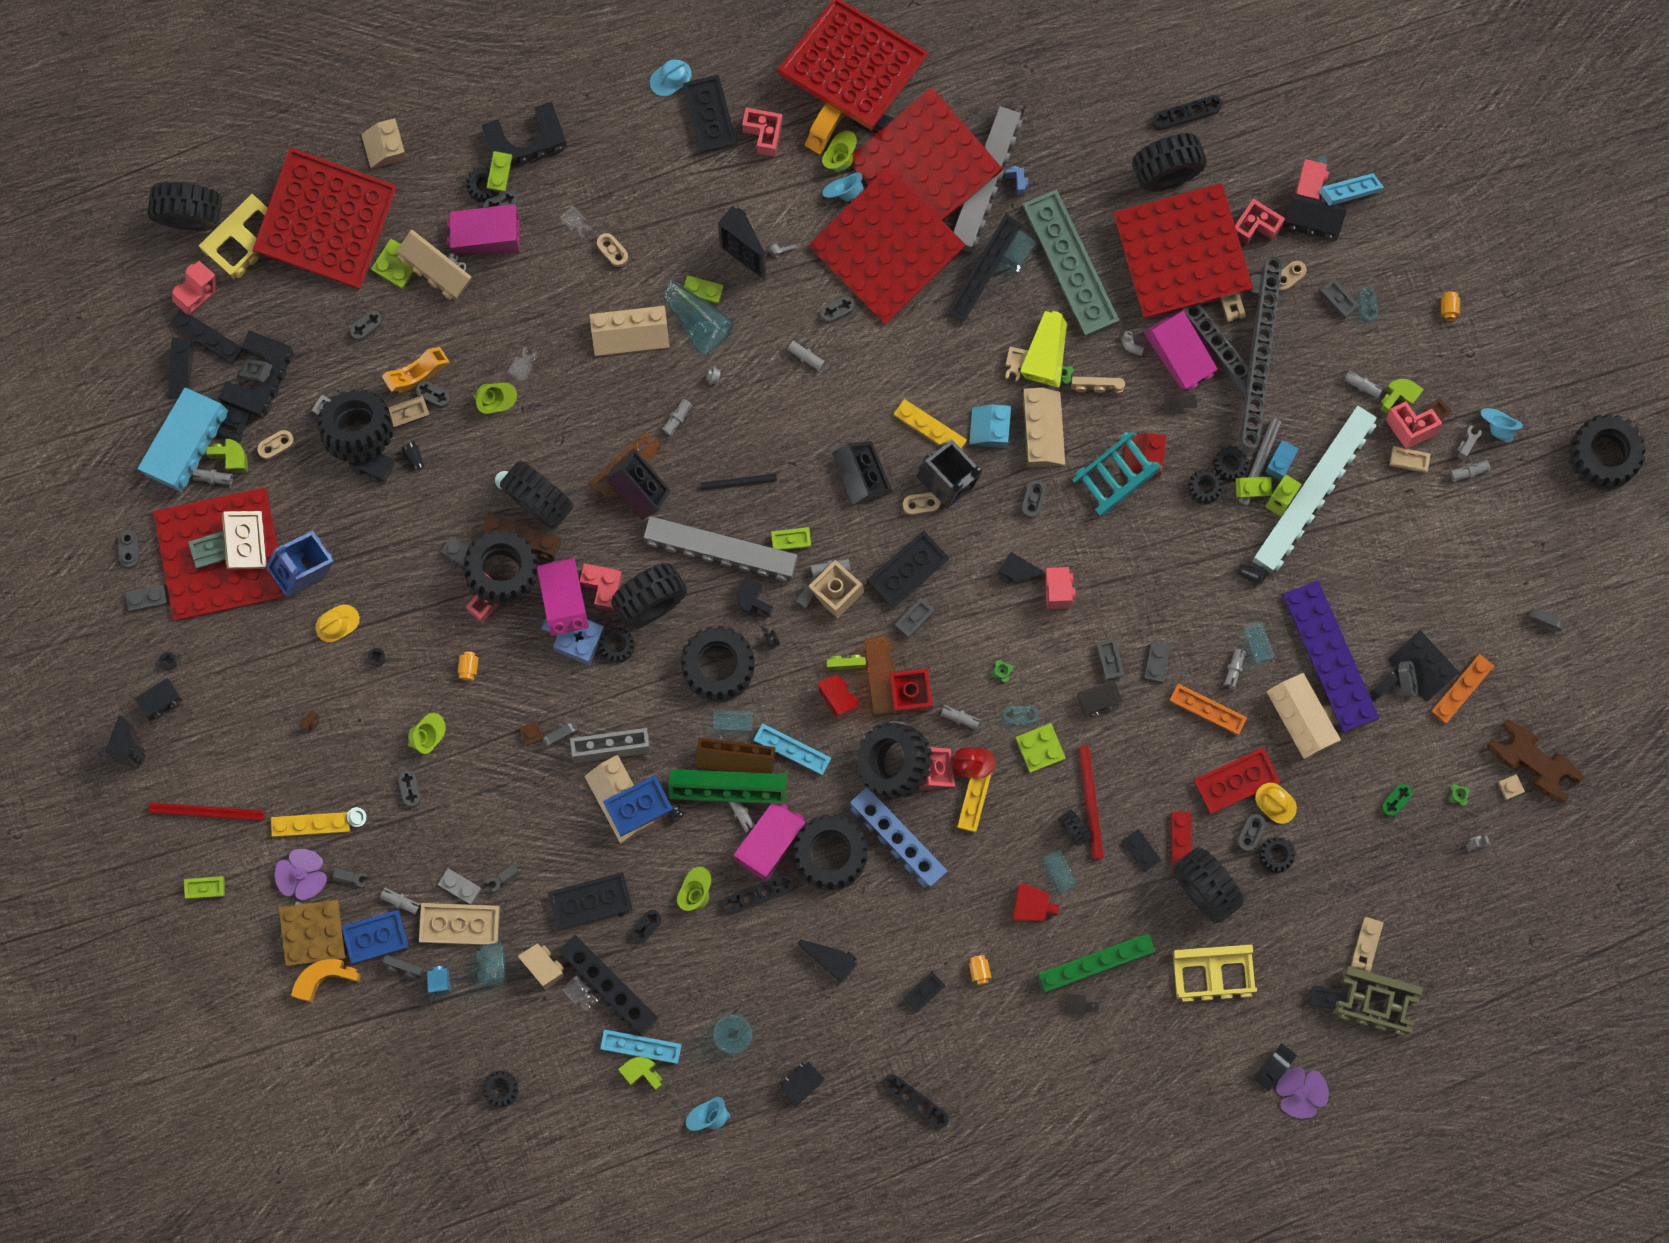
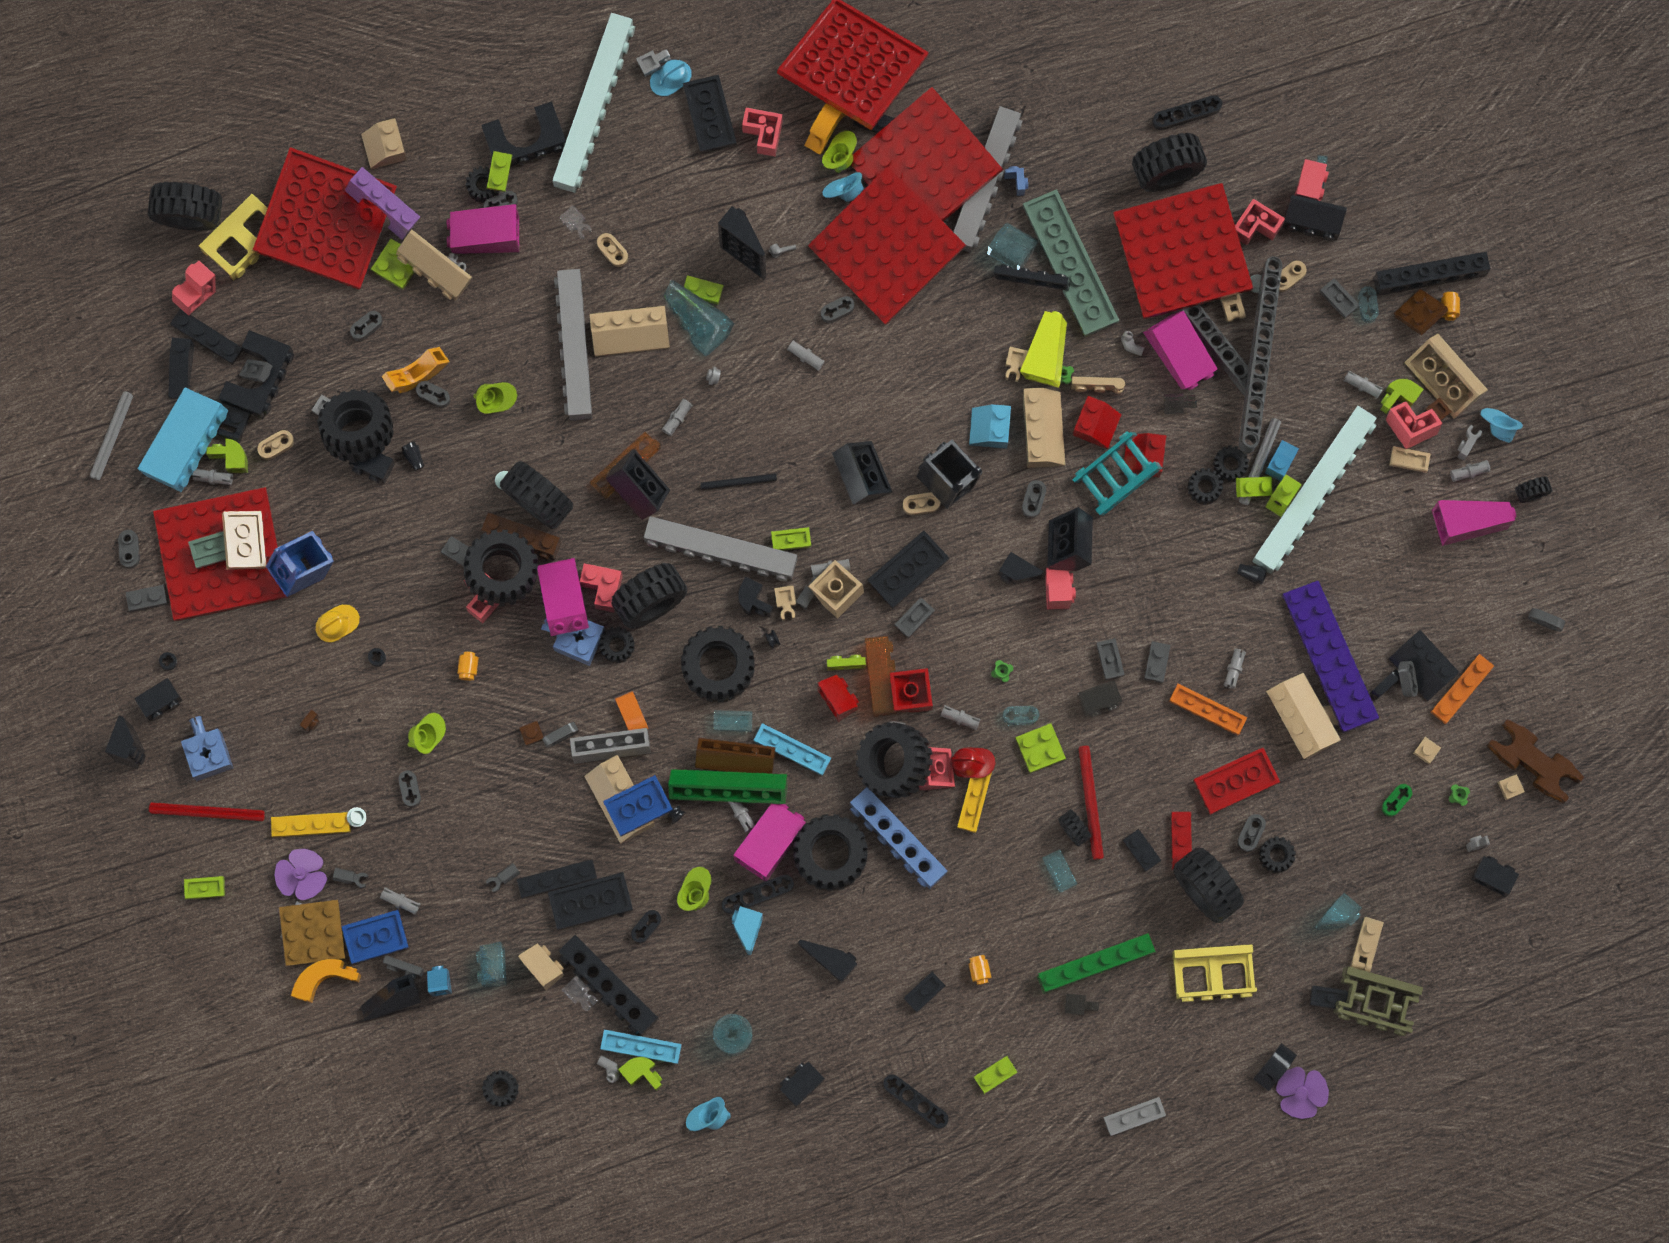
(111, 435): none -> light grey axle
(202, 742): none -> medium blue brick
(368, 187): none -> medium lavender arch
(394, 996): none -> black slope
(408, 411): tan plate -> none
(459, 886): light grey plate -> none
(459, 924): tan plate -> none
(521, 366): clear plate -> none
(556, 879): none -> black plate
(574, 344): none -> light grey brick
(593, 103): none -> light aqua brick
(611, 1069): none -> light grey arm
(631, 711): none -> orange slope
(650, 62): none -> light grey plate
(747, 925): none -> medium azure slope
(785, 599): none -> tan plate
(927, 425): yellow plate -> none
(985, 267): black plate -> none
(995, 1074): none -> lime plate
(1033, 905): red torso -> none
(1037, 278): none -> black plate
(1070, 541): none -> black slope
(1097, 422): none -> red slope
(1134, 1116): none -> light grey plate
(1258, 642): clear light blue plate -> none
(1276, 803): yellow piece -> none
(1340, 914): none -> clear light blue slope
(1351, 189): medium azure plate -> none
(1421, 312): none -> reddish brown plate
(1427, 750): none -> tan plate
(1431, 273): none -> black brick
(1446, 375): none -> tan slope
(1471, 519): none -> dark pink slope
(1495, 876): none -> black brick
(1533, 489): none -> black tyre
(1619, 431): black tyre -> none

